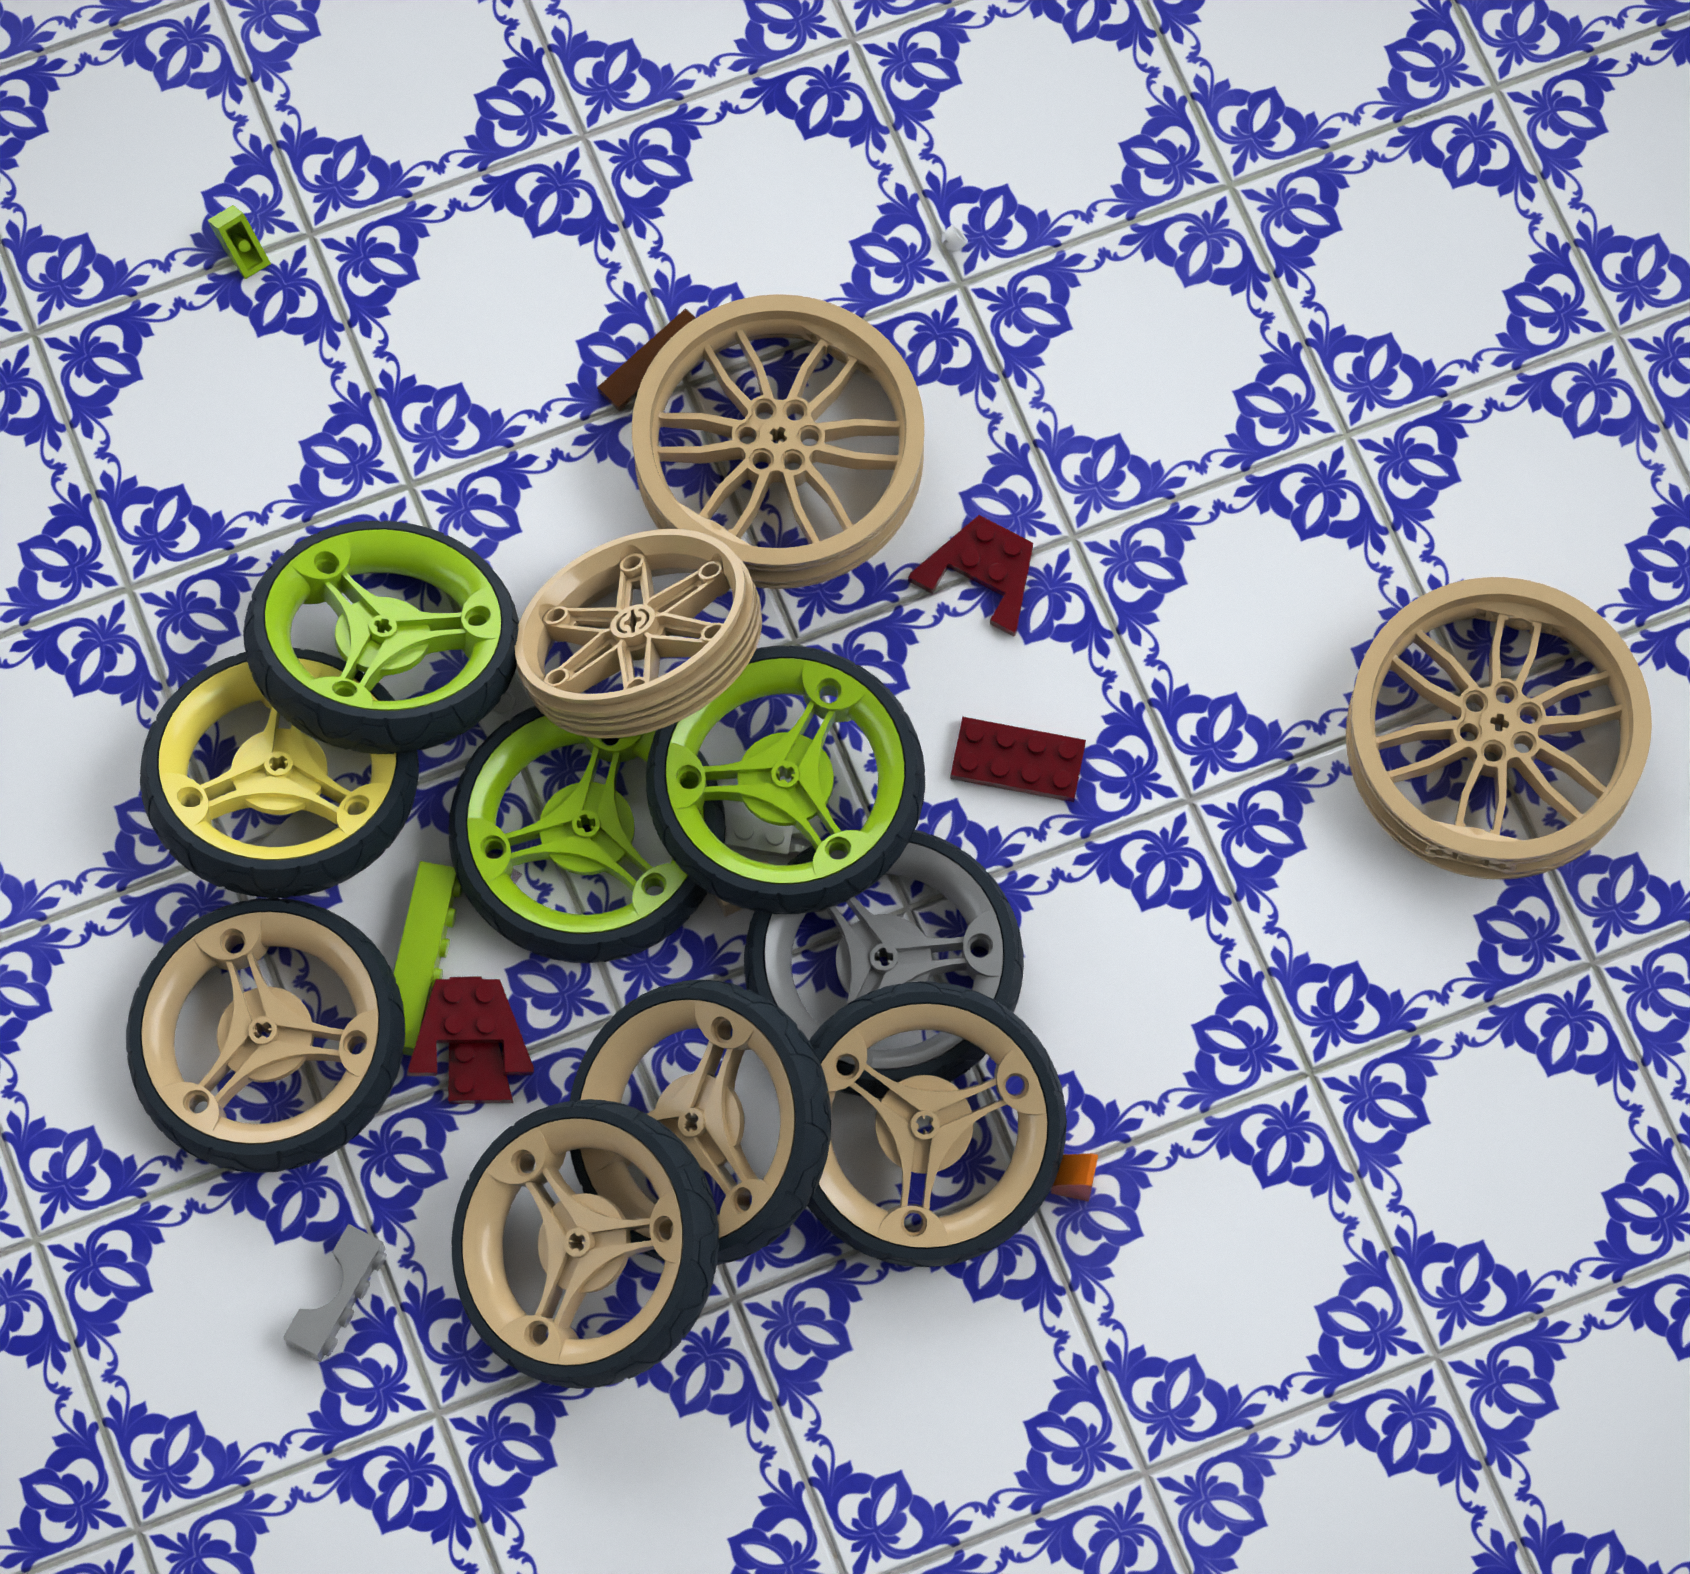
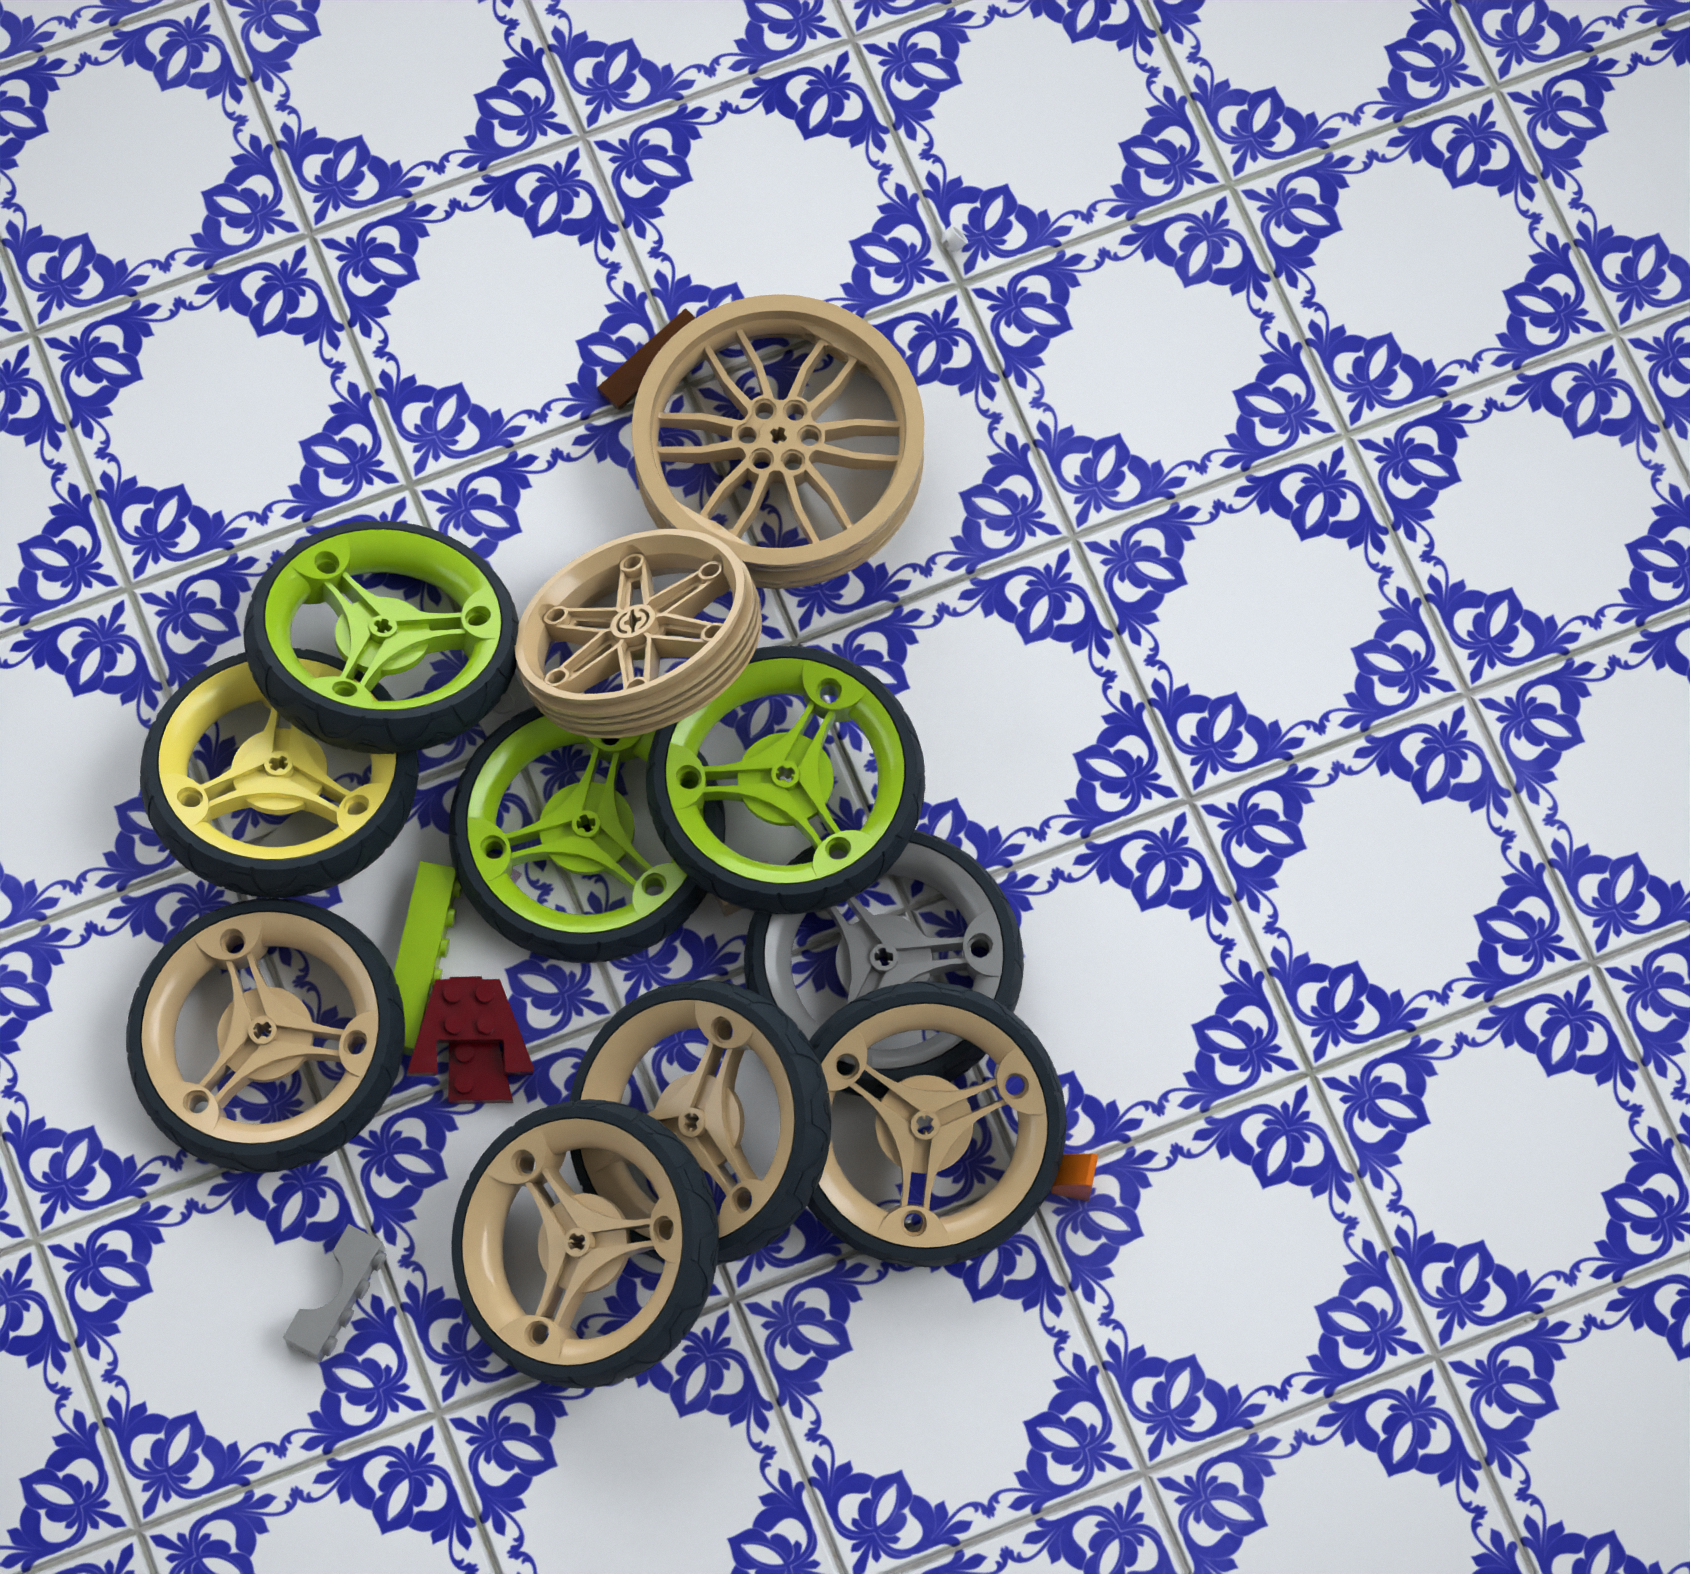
(239, 241): lime slope -> none
(763, 838): white hinge -> none
(989, 557): dark red wing -> none
(1018, 759): dark red plate -> none
(1522, 607): tan wheel -> none

